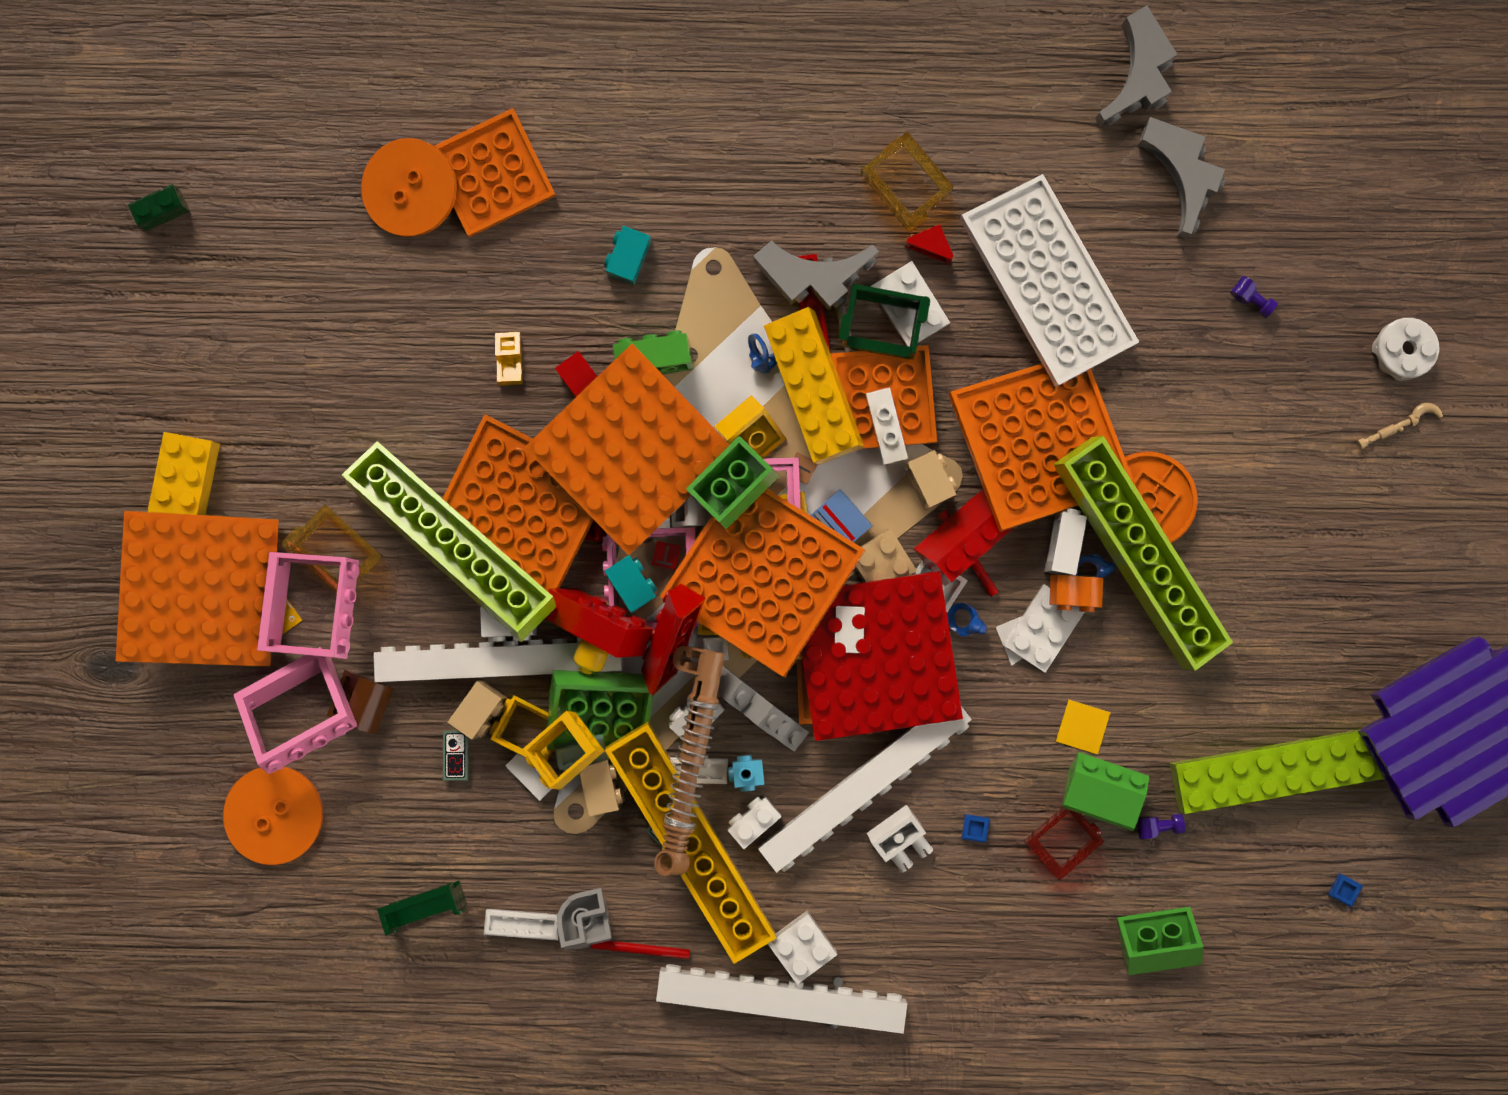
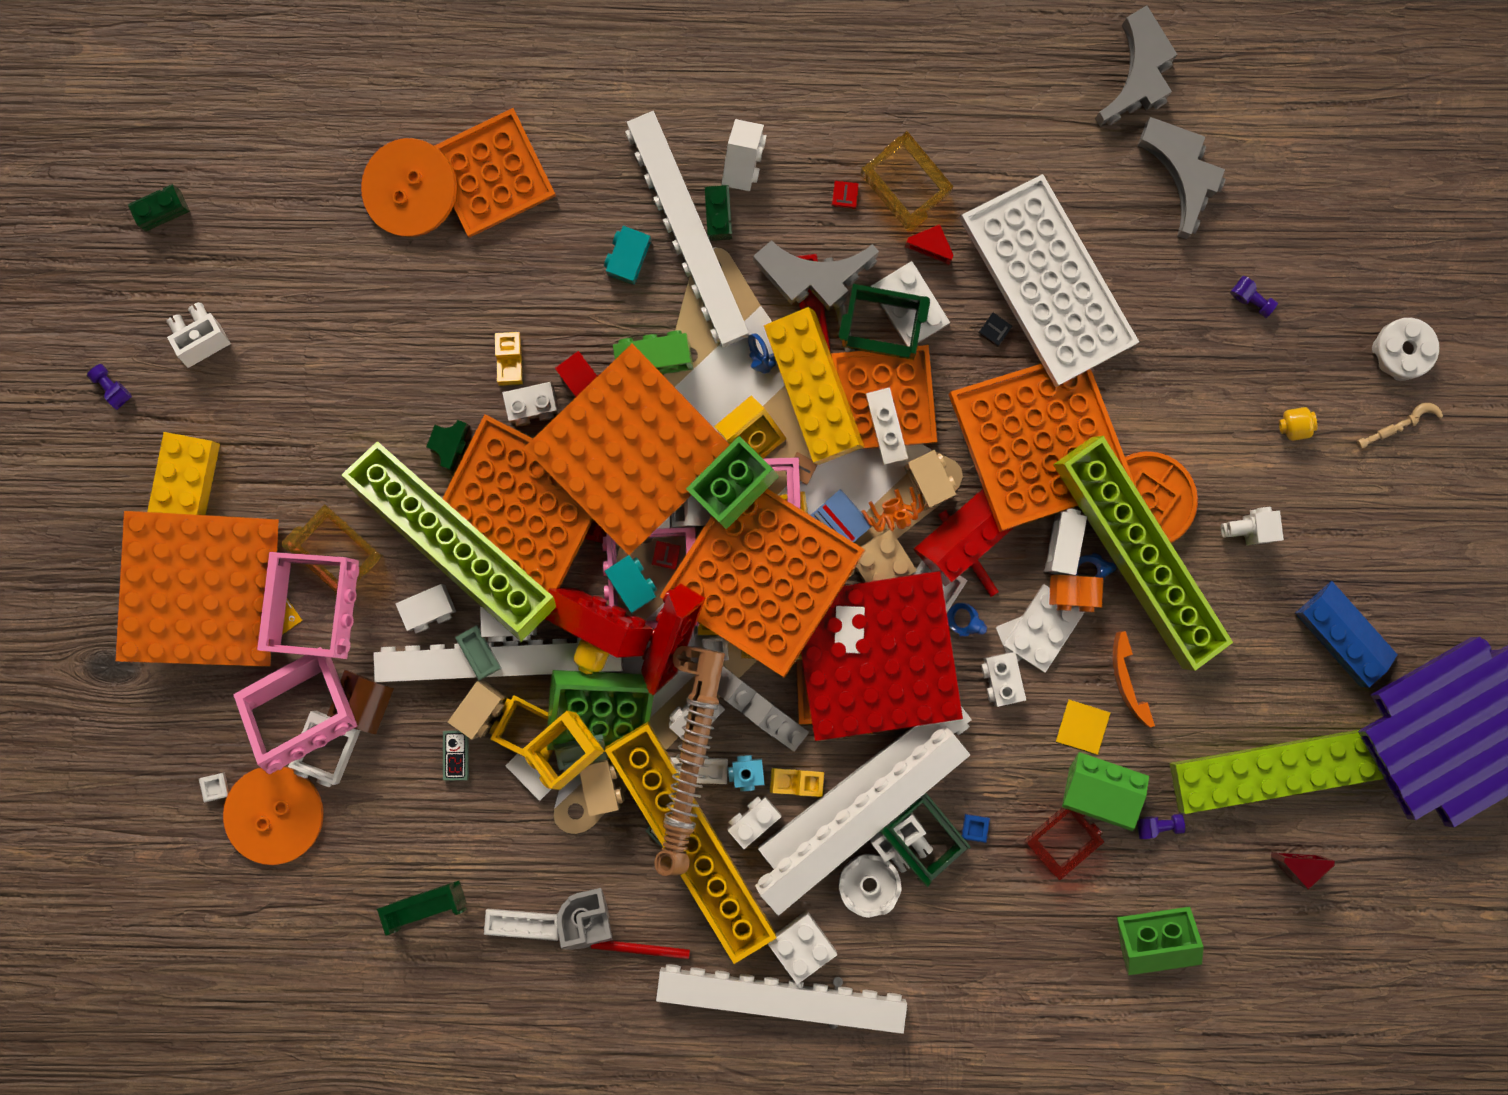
(115, 392): none -> dark purple leg
(197, 339): none -> white brick
(214, 787): none -> white tile
(323, 777): none -> white window
(425, 608): none -> white brick
(449, 443): none -> dark green brick
(478, 653): none -> sand green tile
(531, 403): none -> white brick
(687, 228): none -> white brick
(718, 213): none -> dark green brick
(743, 151): none -> white brick
(797, 782): none -> yellow slope
(845, 194): none -> red tile
(861, 820): none -> white brick
(875, 902): none -> white plate
(896, 512): none -> orange animal
(925, 875): none -> dark green piece
(995, 329): none -> black tile
(1004, 679): none -> white brick
(1120, 650): none -> orange slope
(1257, 528): none -> white brick
(1298, 423): none -> yellow head
(1303, 868): none -> dark red slope
(1345, 889): blue tile -> none
(1347, 635): none -> blue slope

